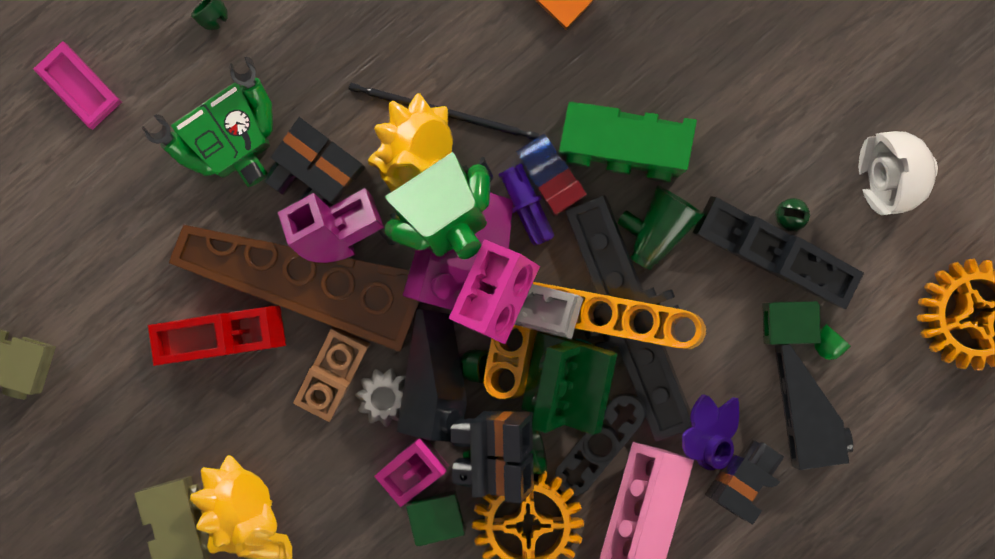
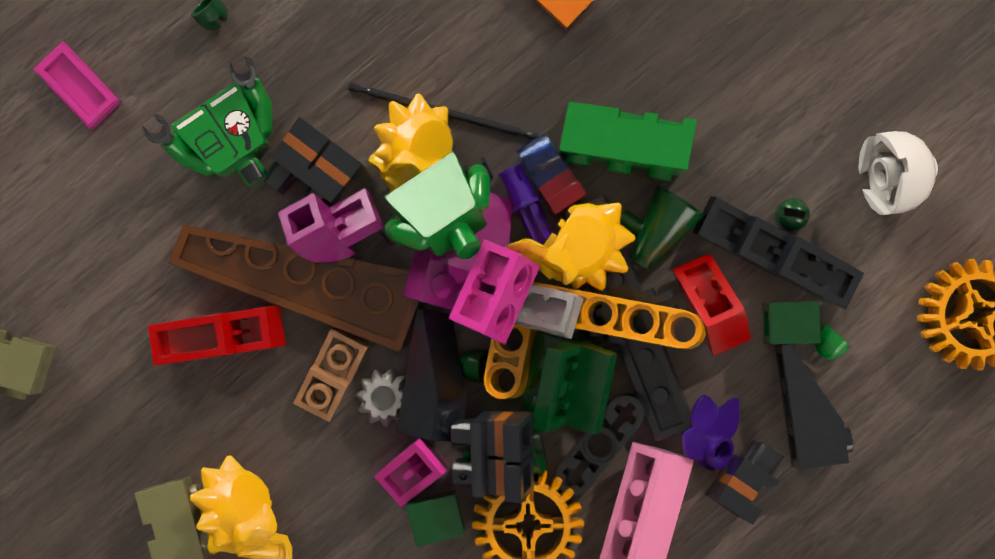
(584, 246): none -> yellow head
(714, 302): none -> red arch

